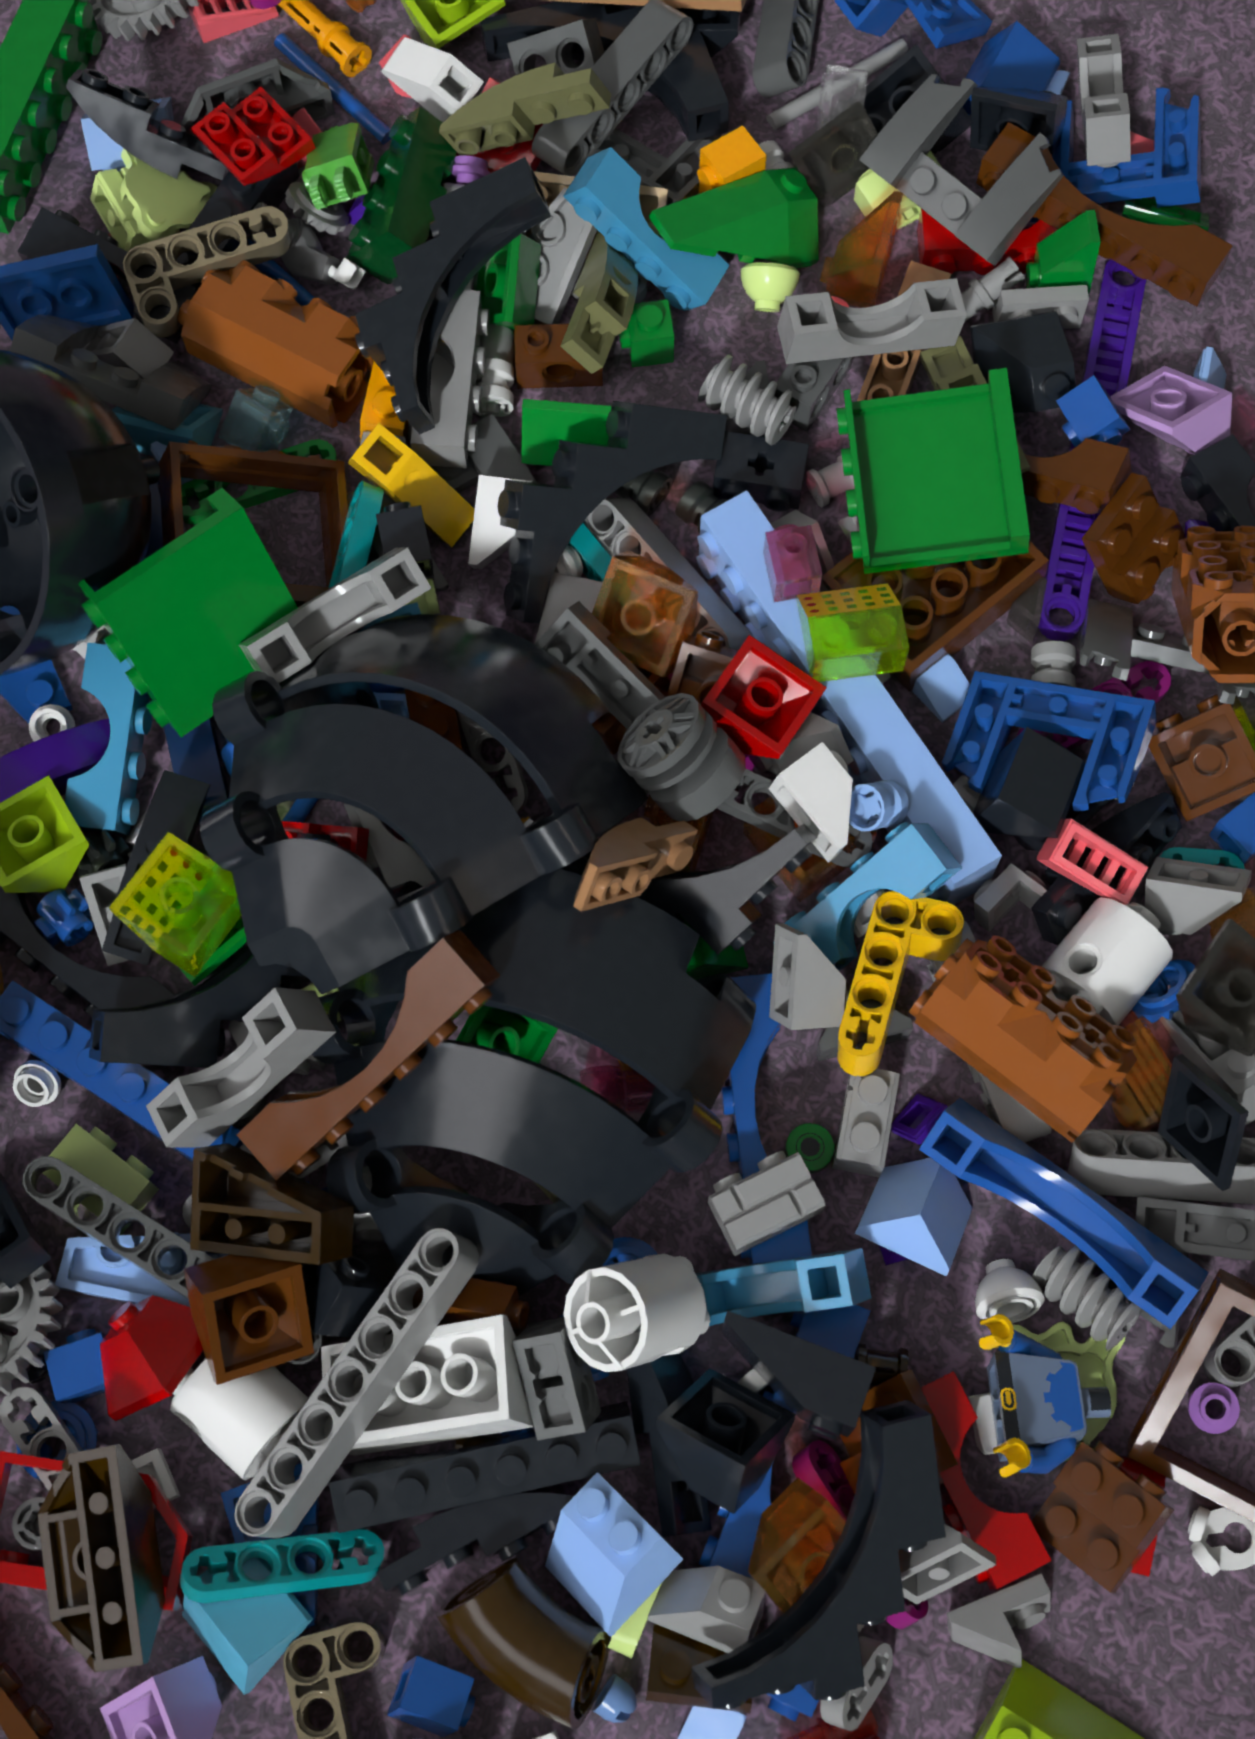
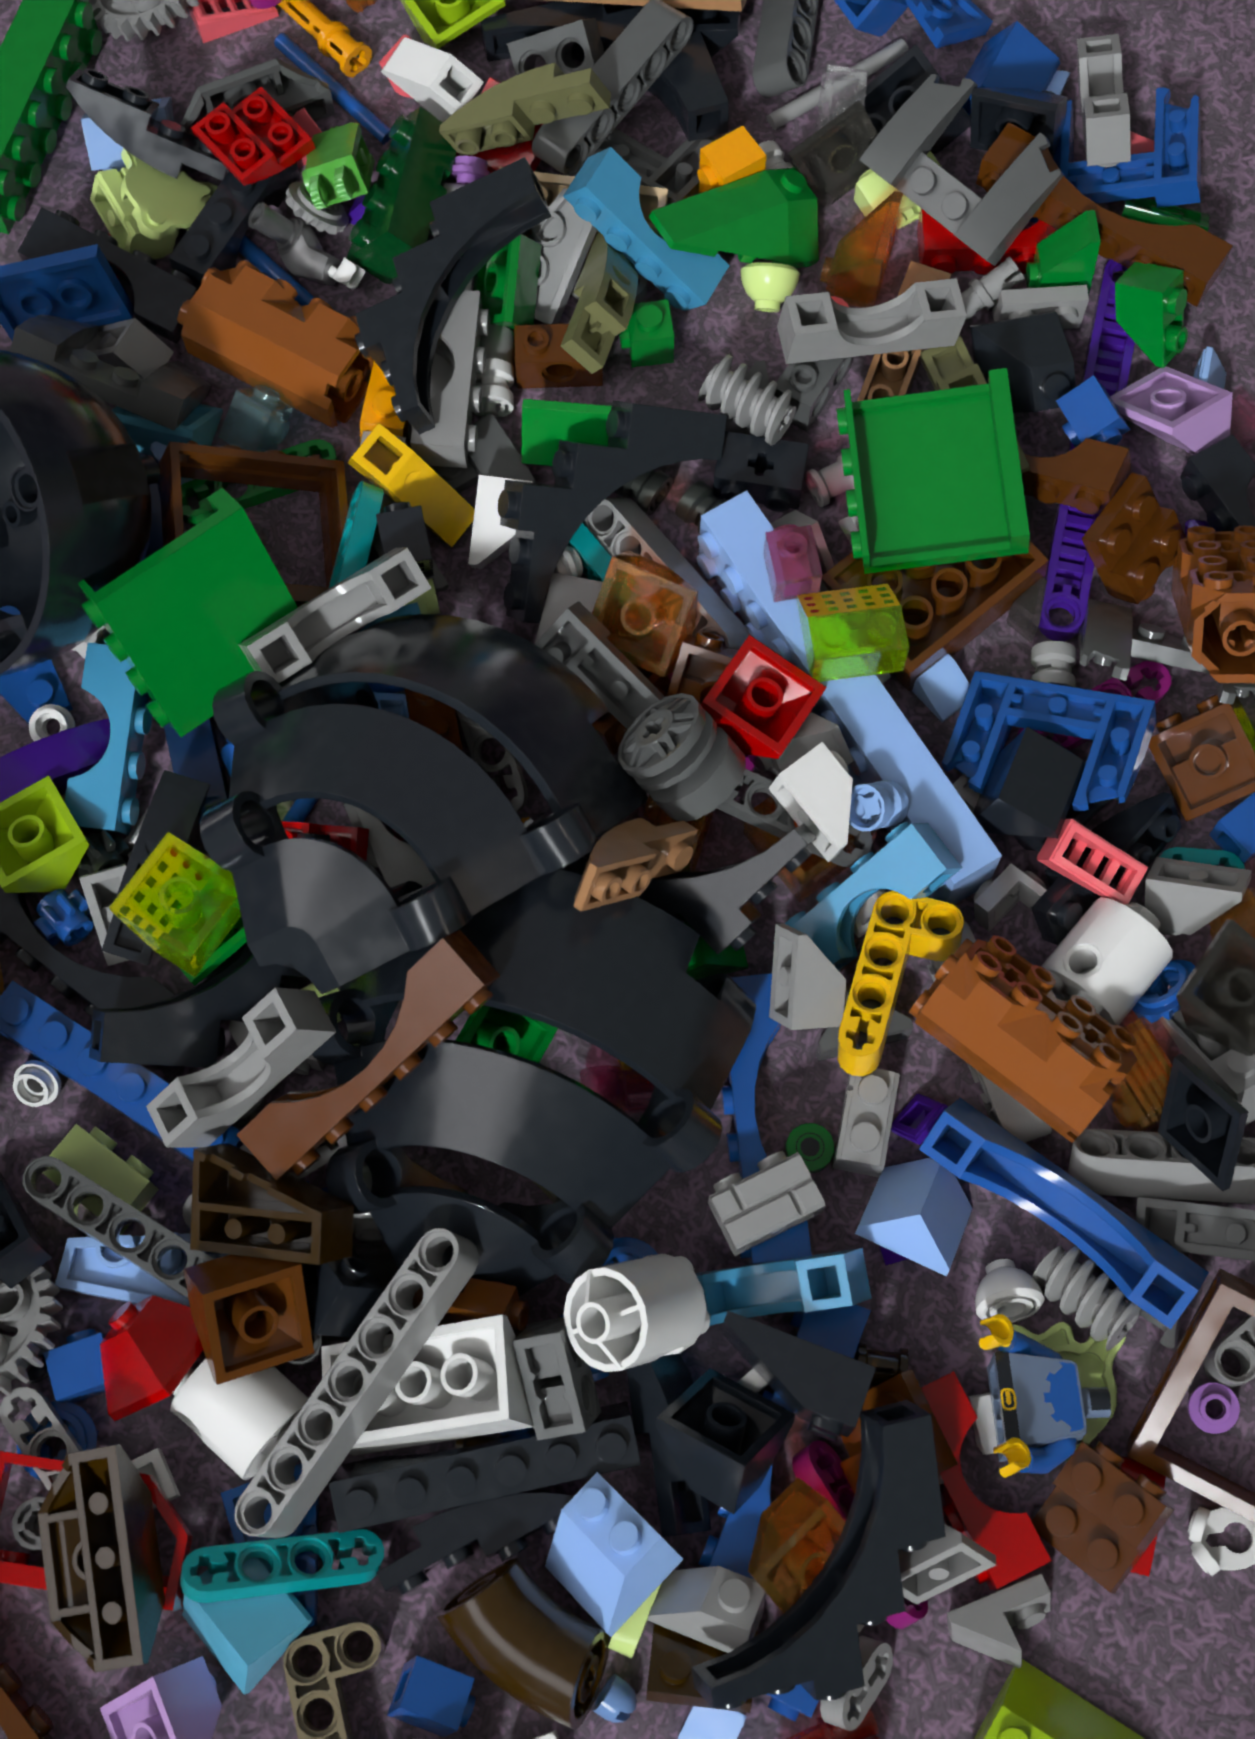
(204, 242): dark tan beam -> none
(1151, 310): none -> green slope

